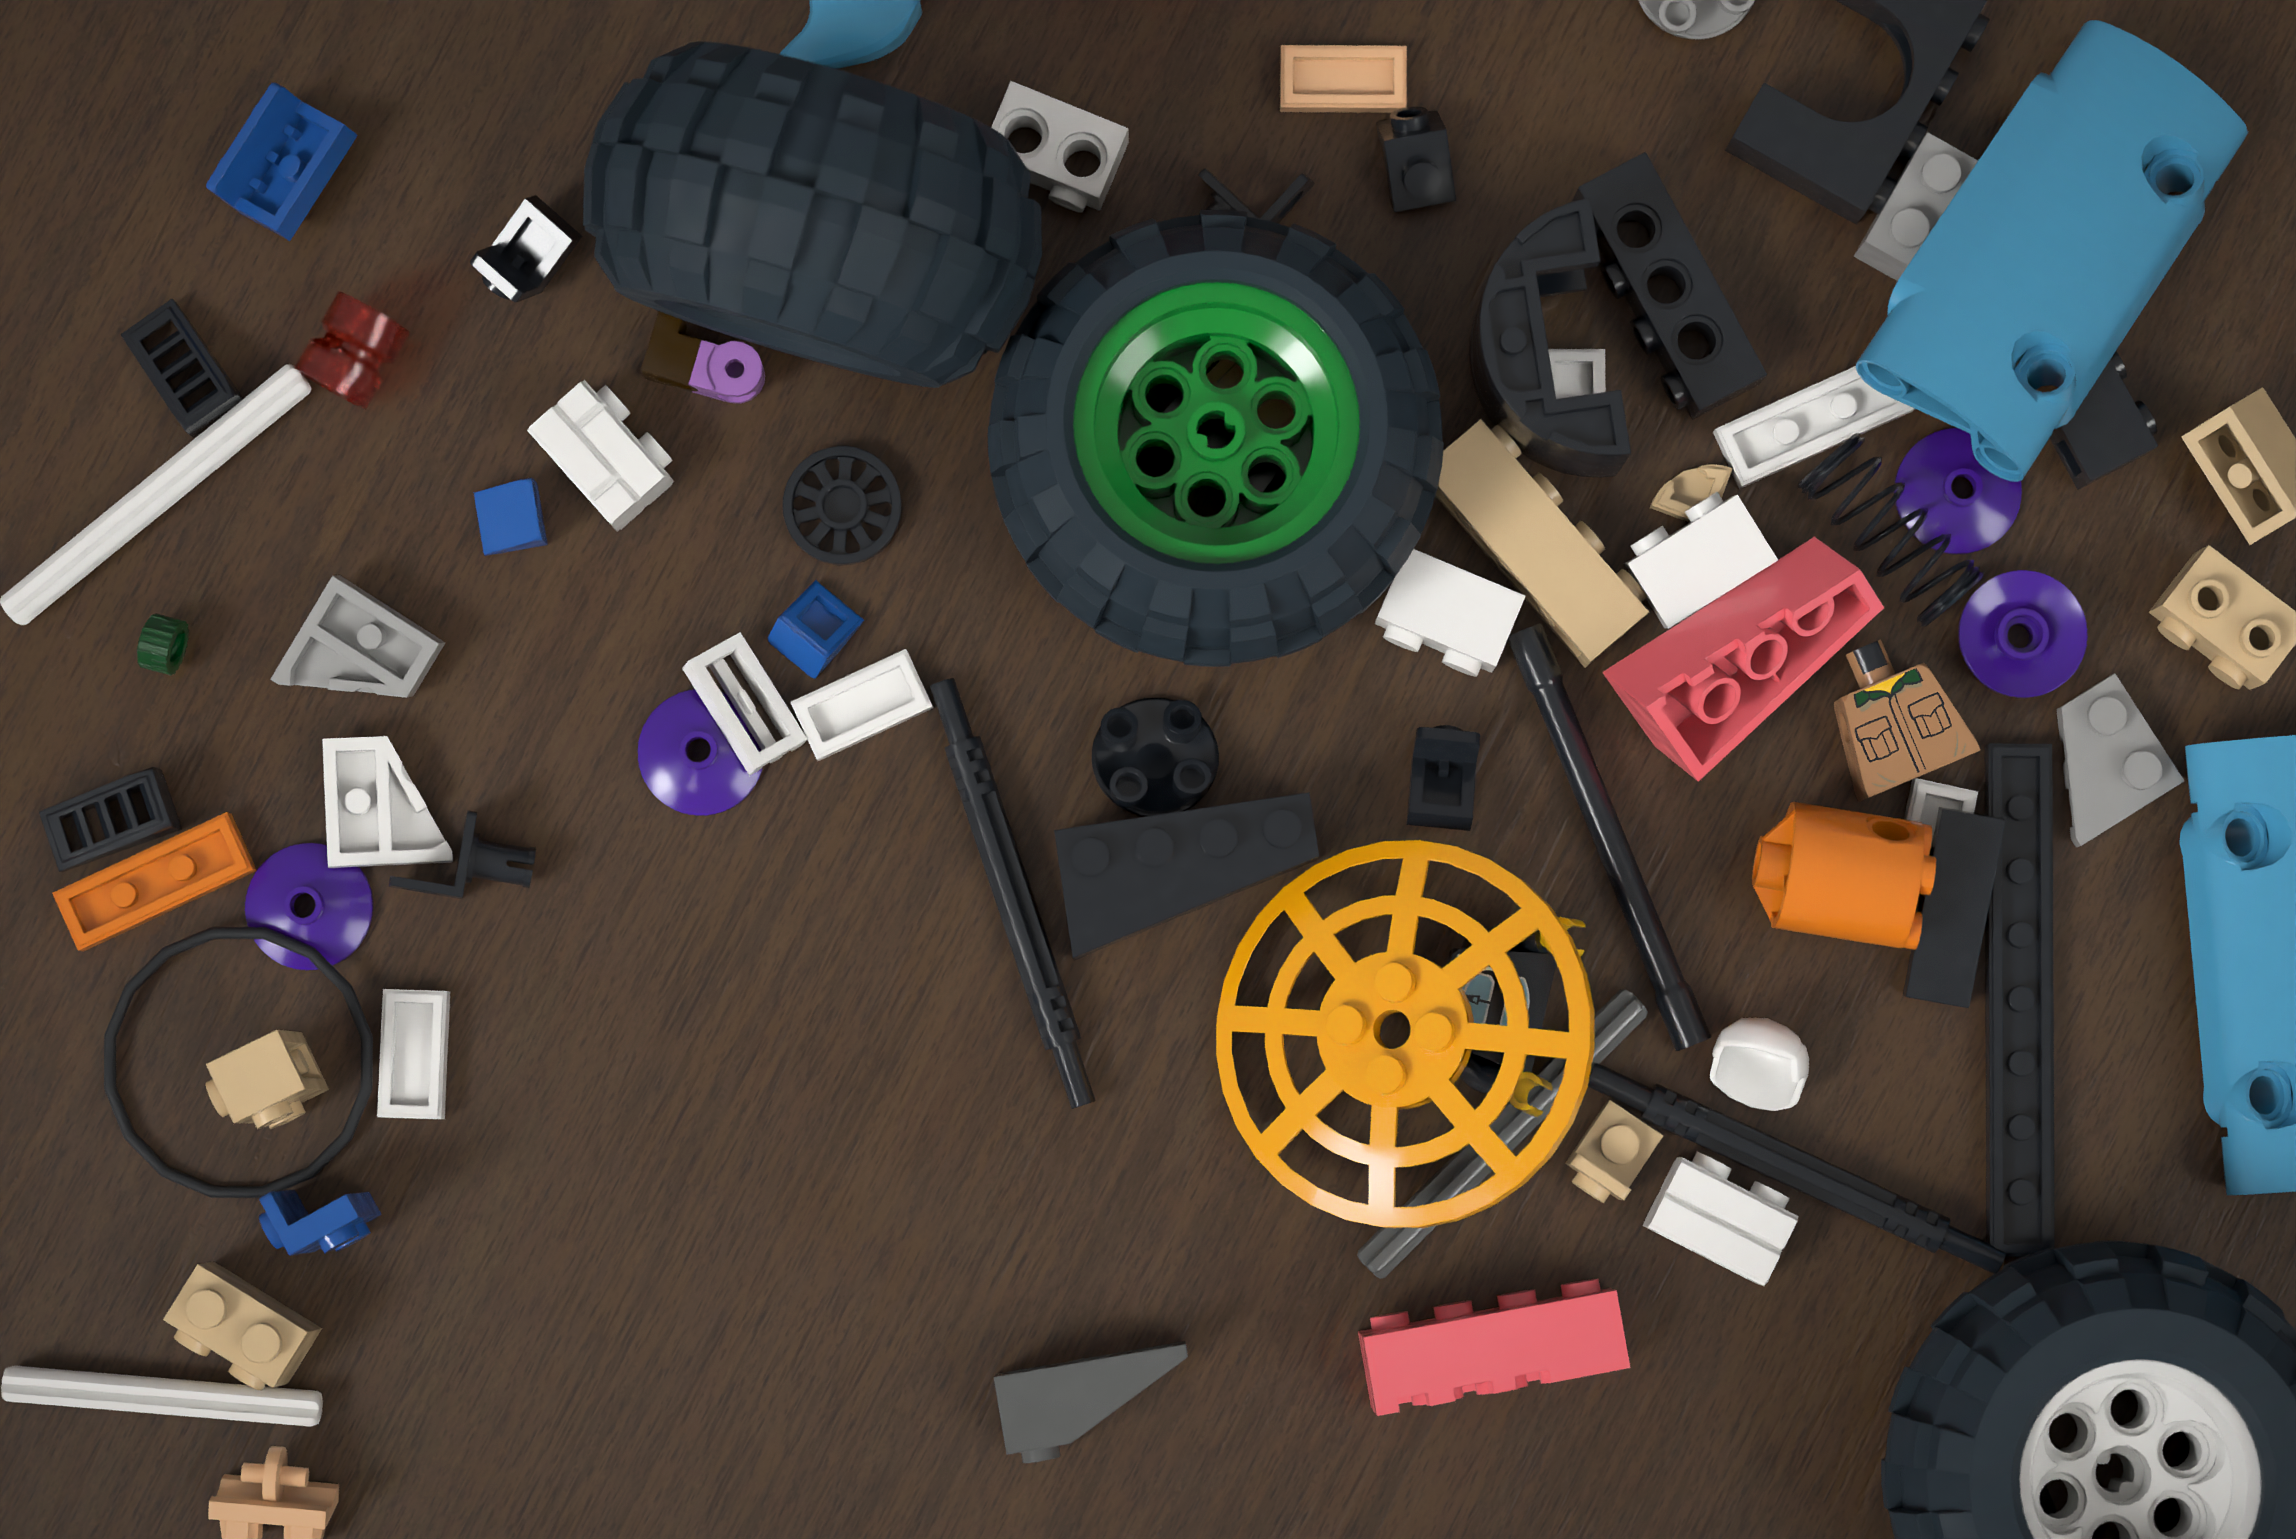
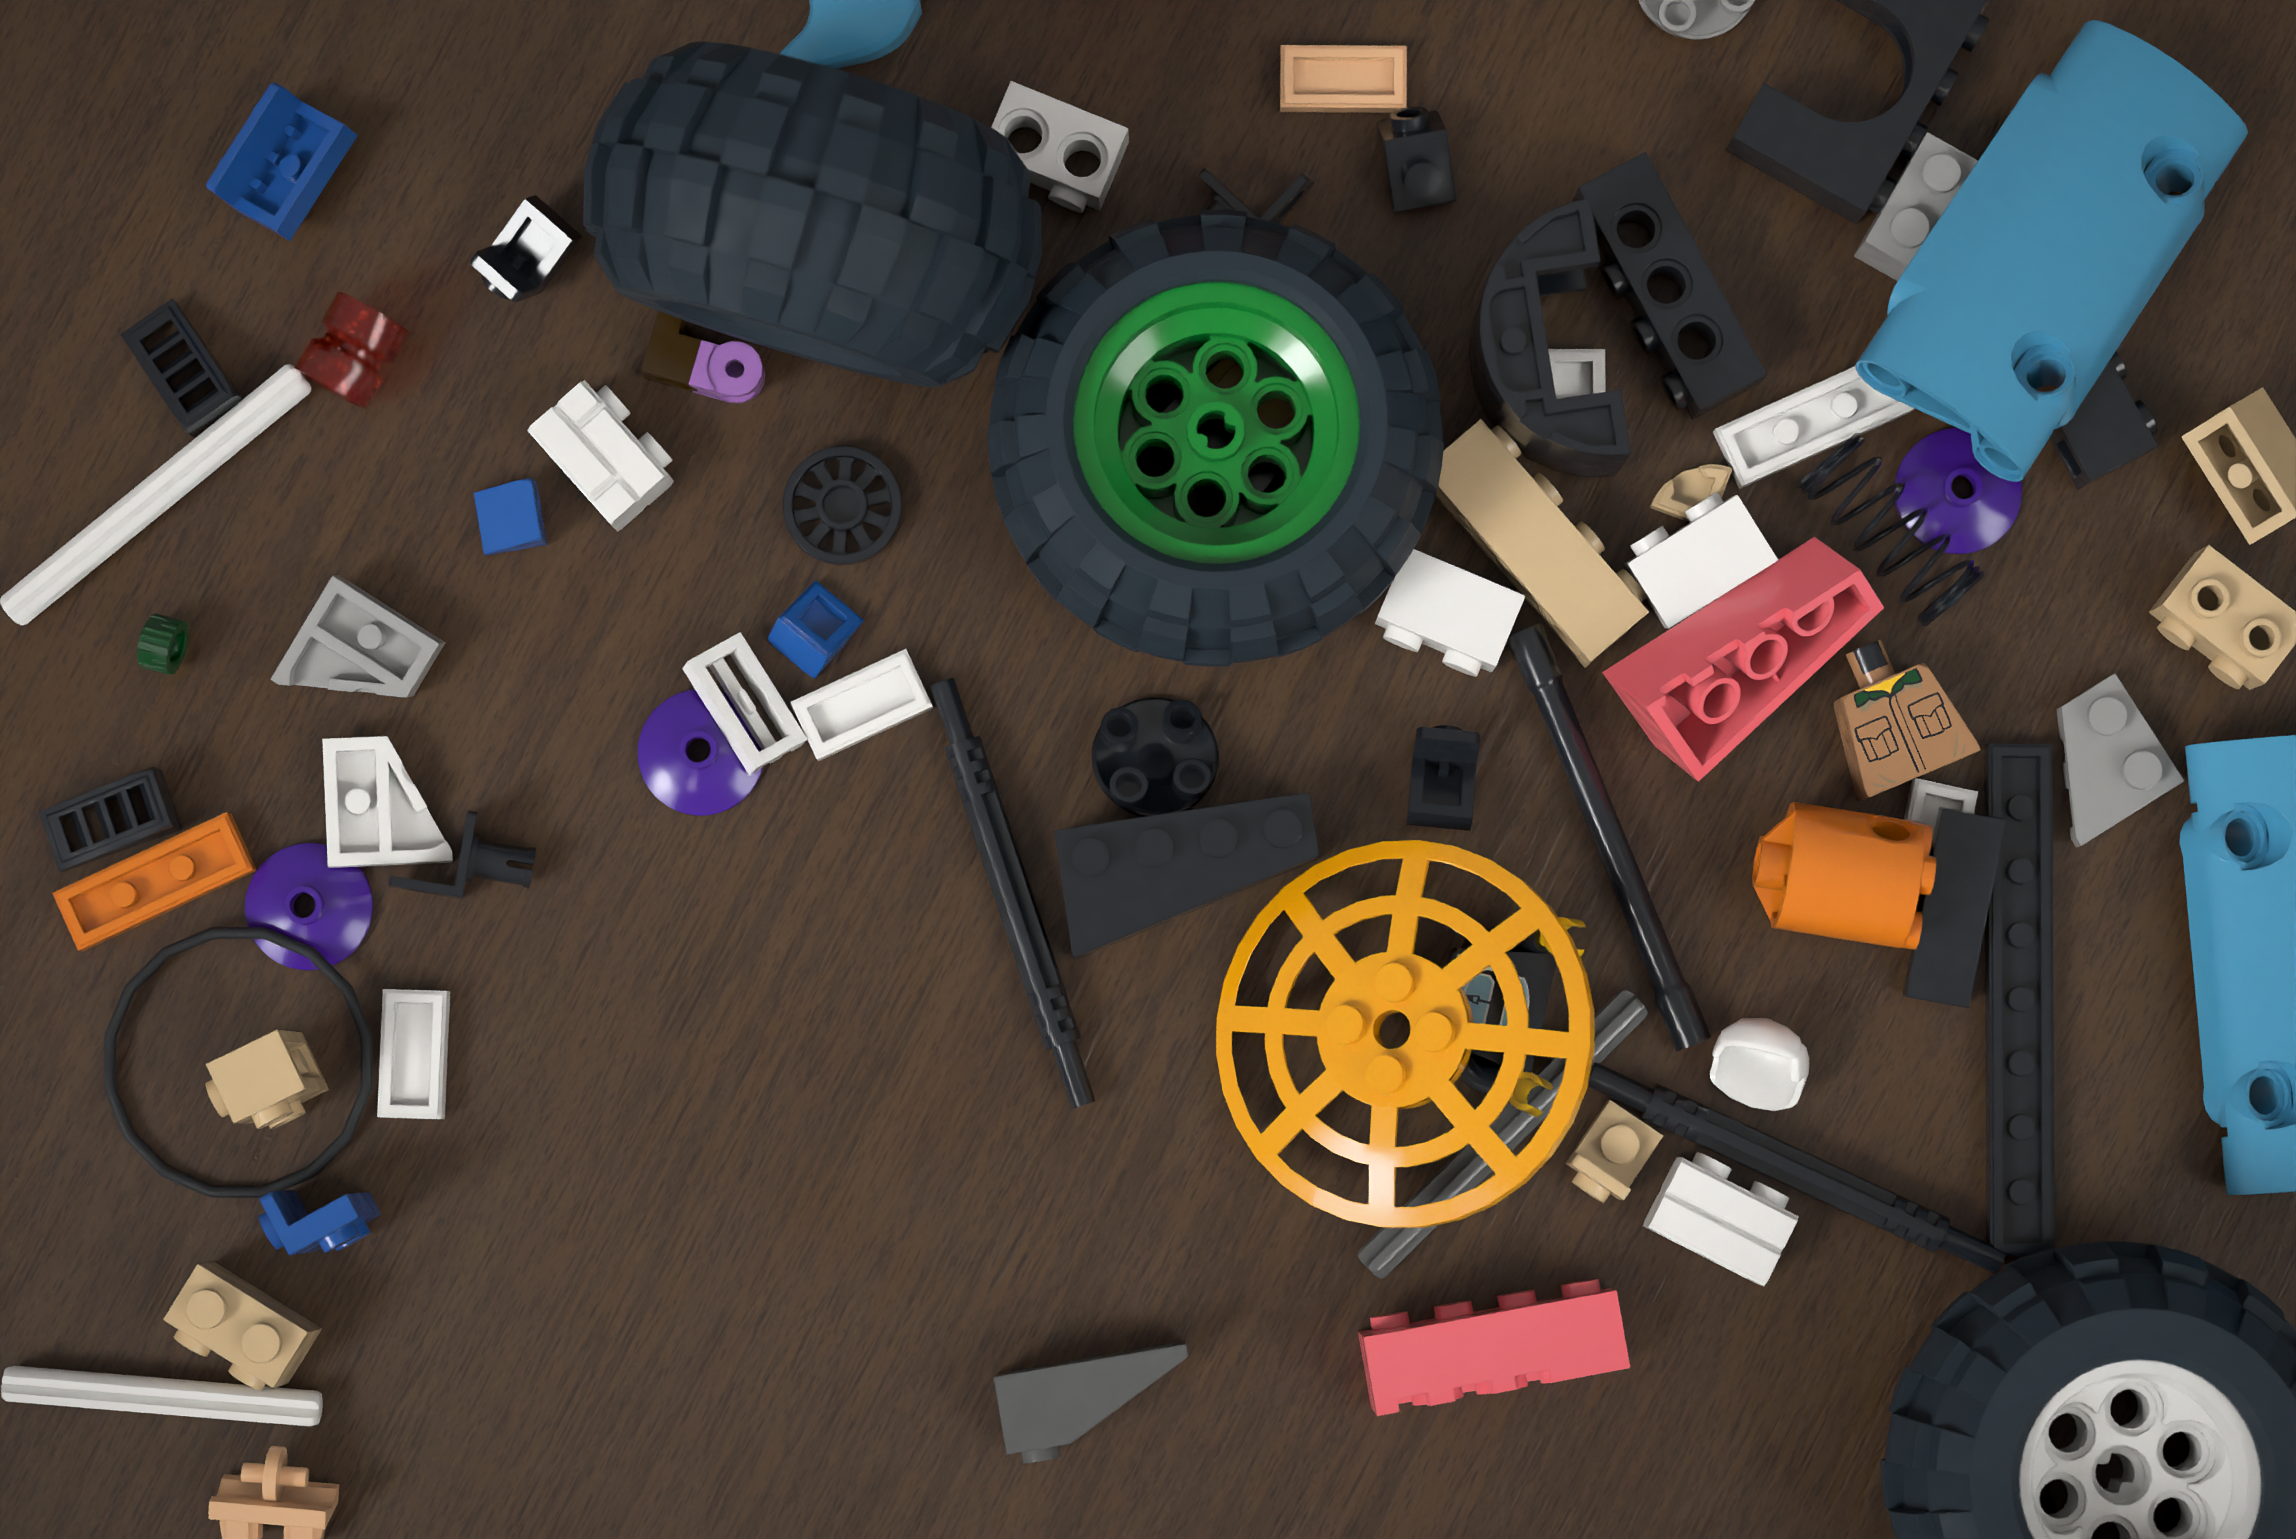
(2047, 613): dark purple dish -> none

